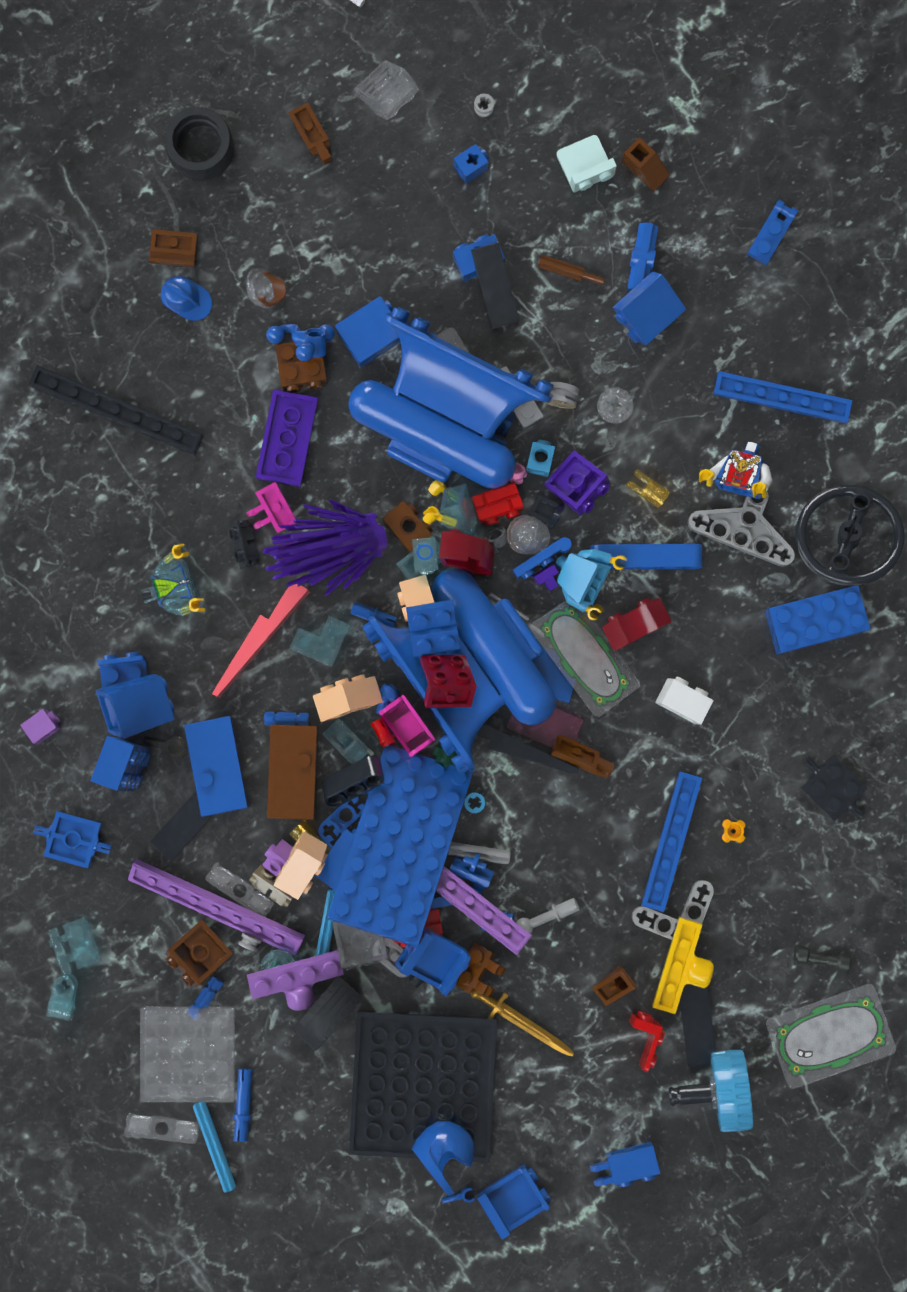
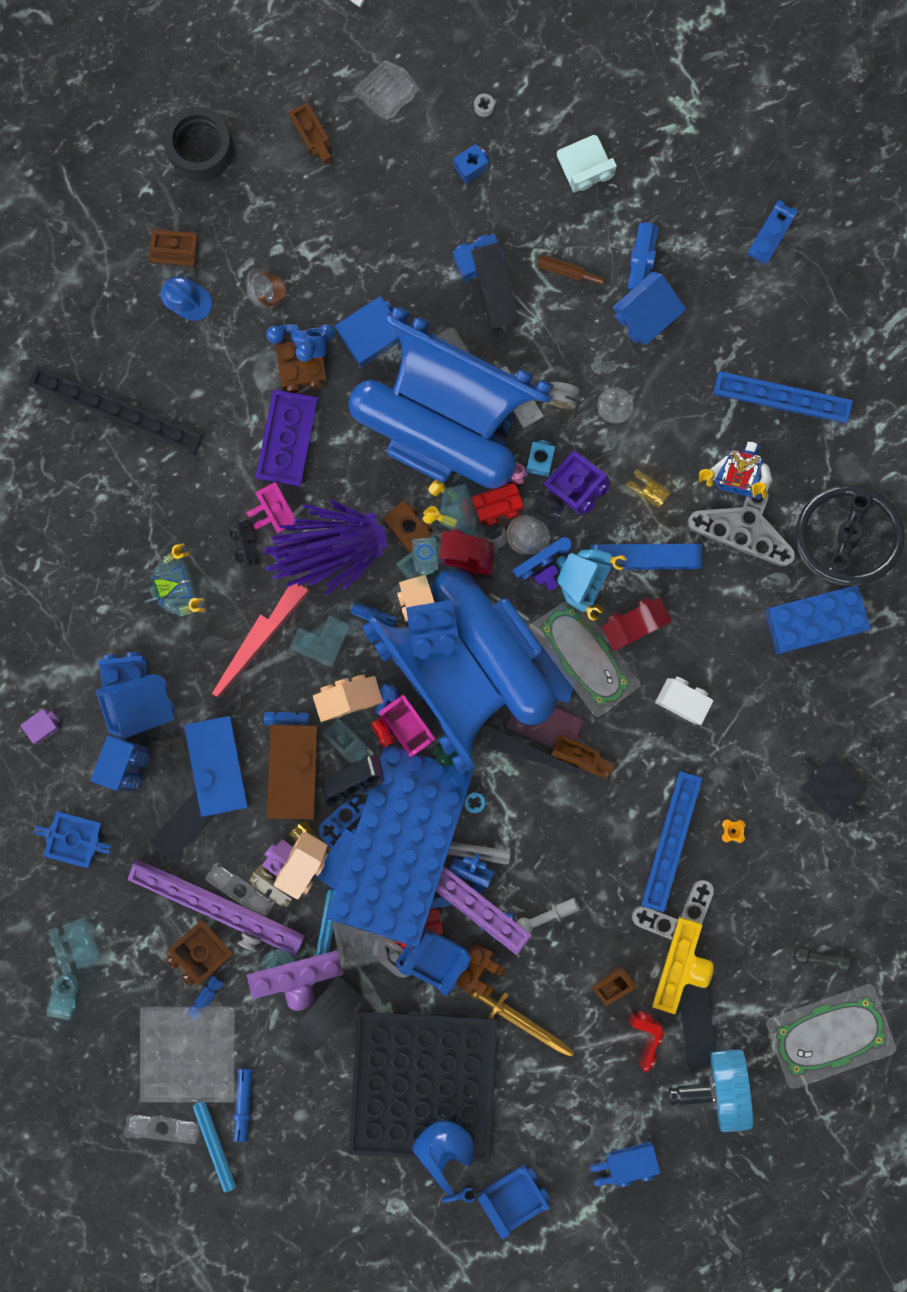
(448, 681): dark red bracket -> none
(645, 164): reddish brown slope -> none

